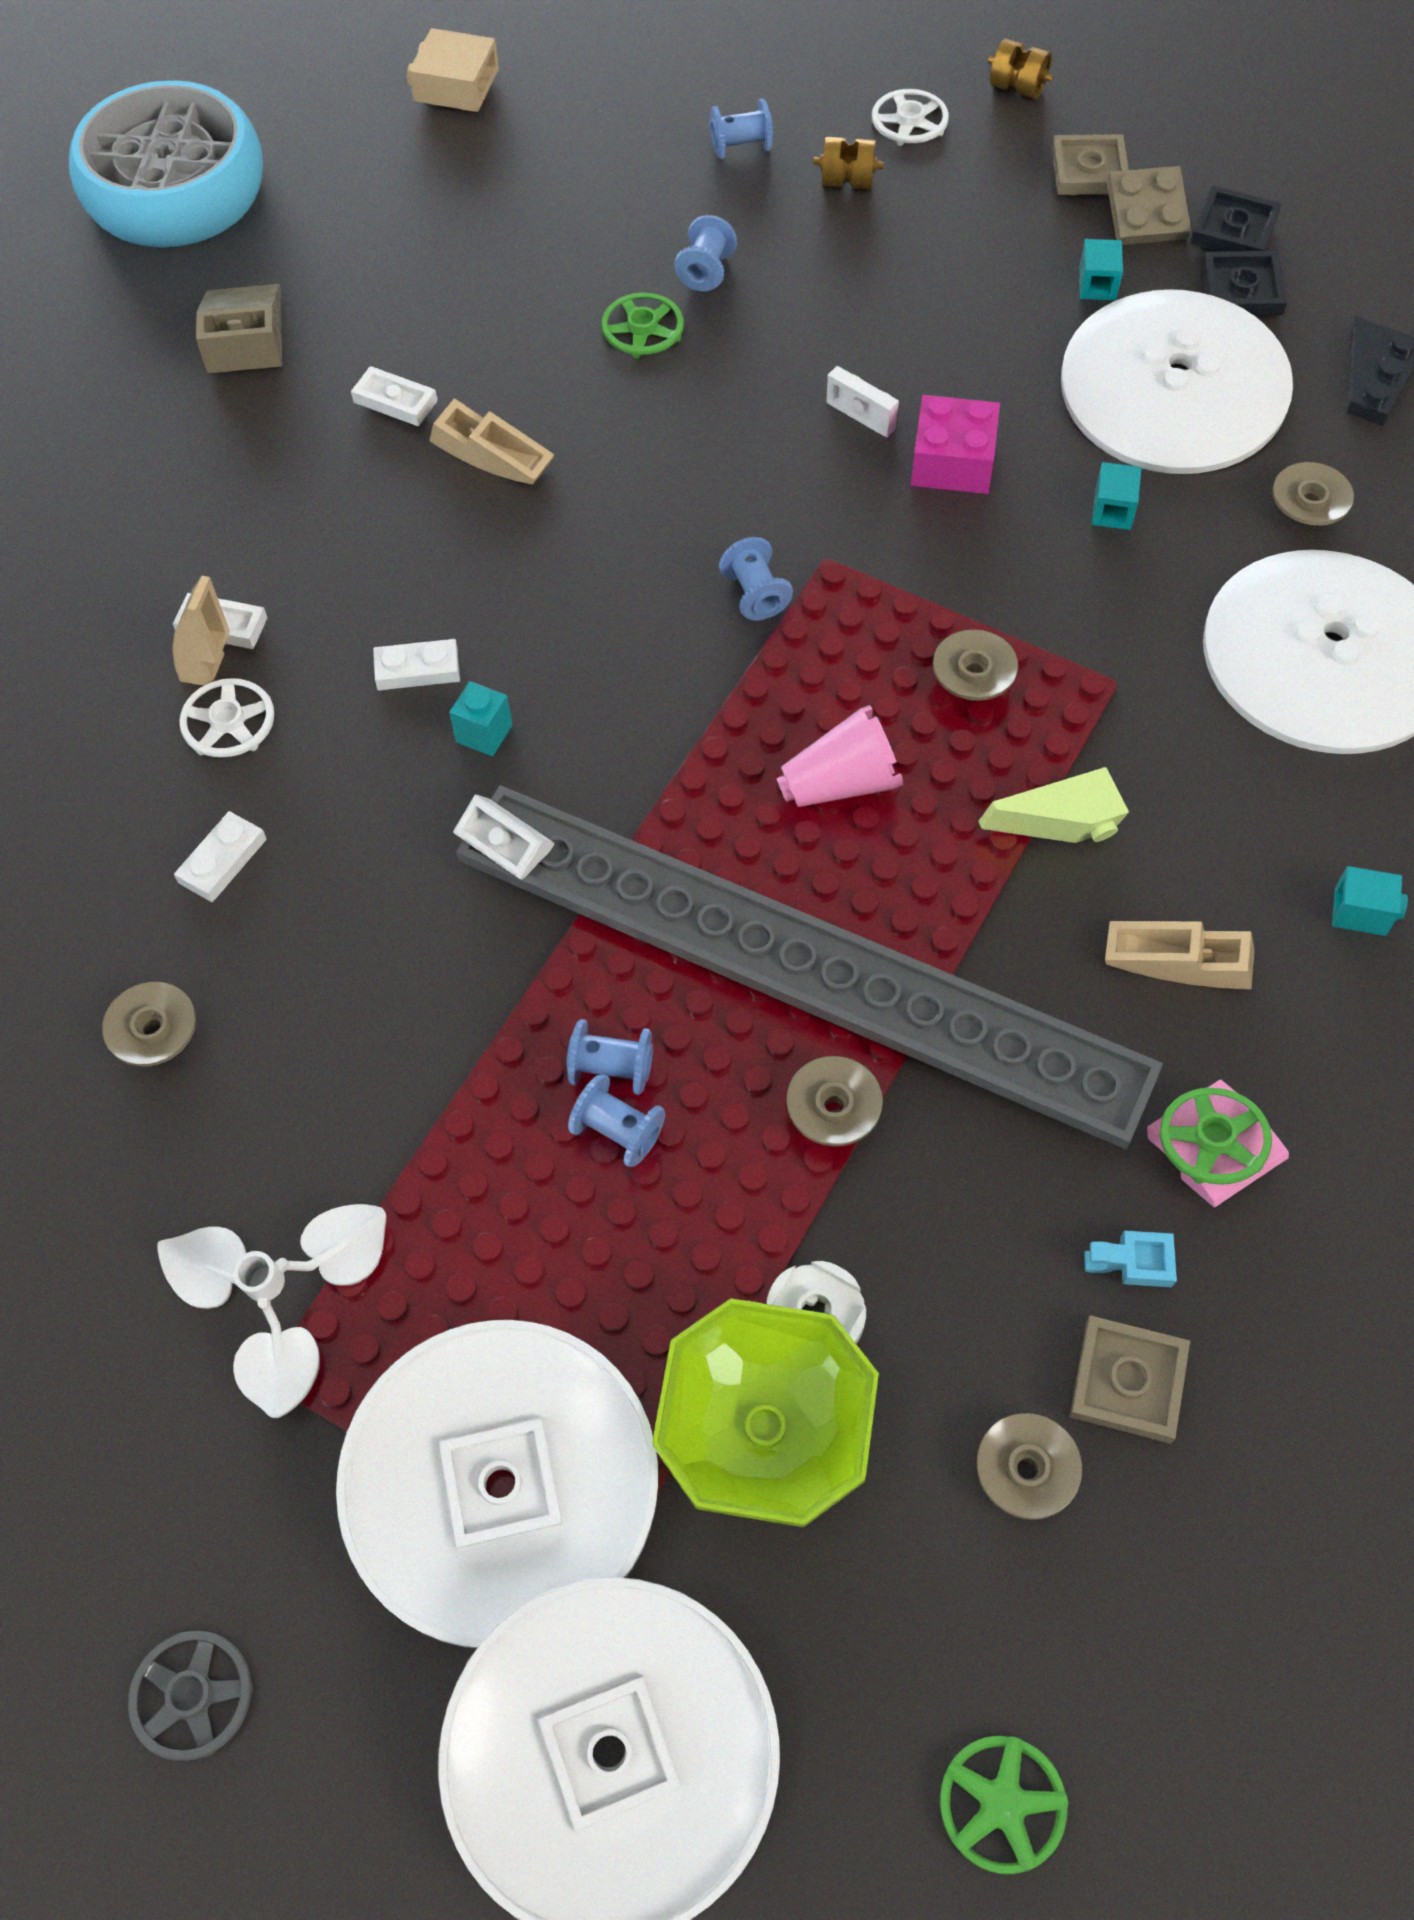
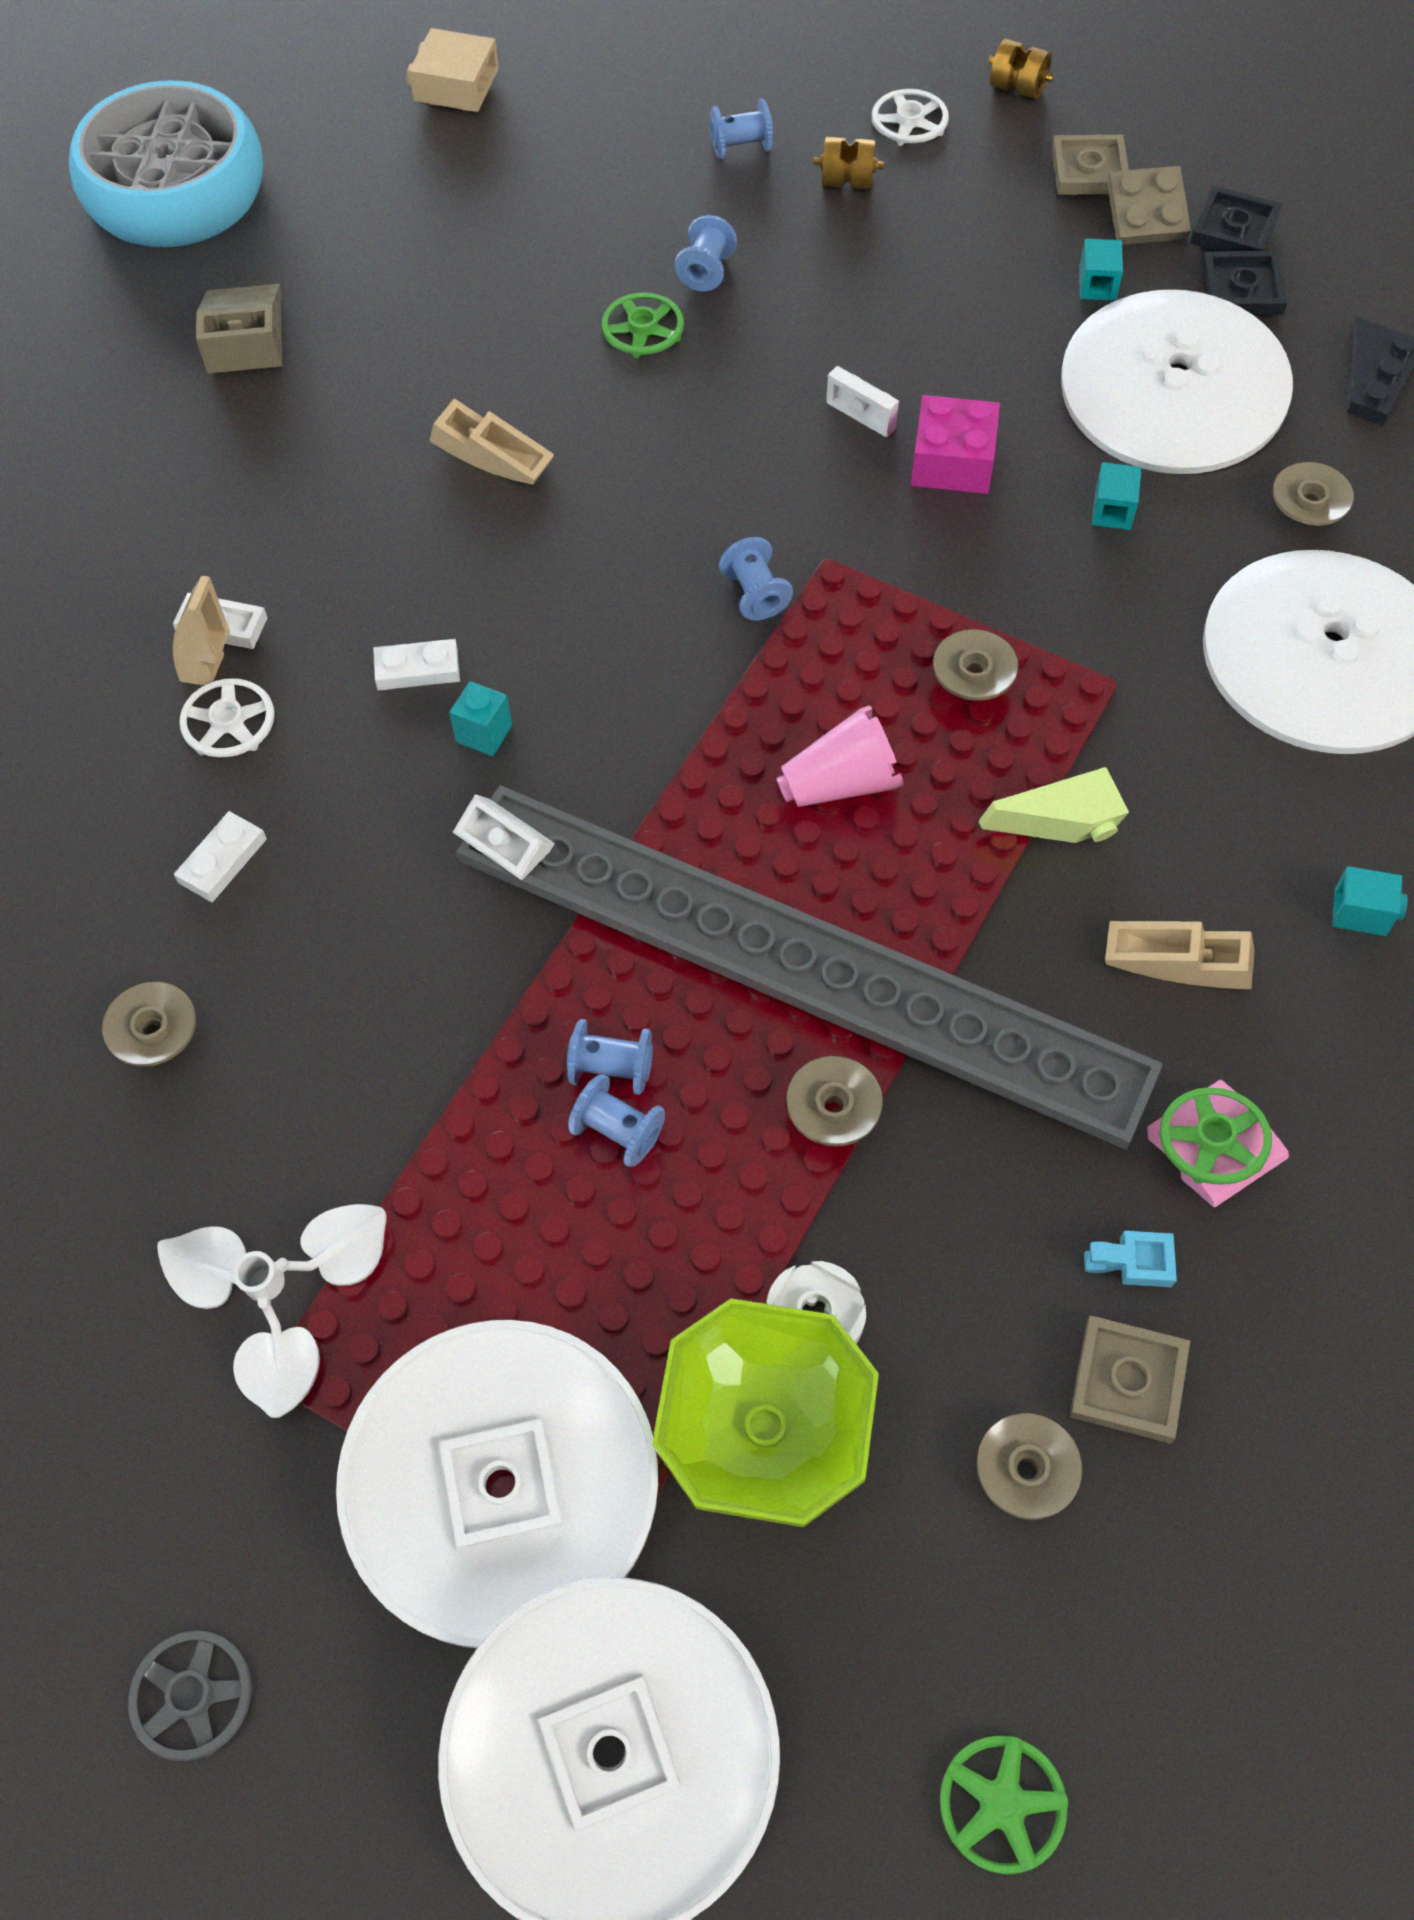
(394, 396): white plate -> none

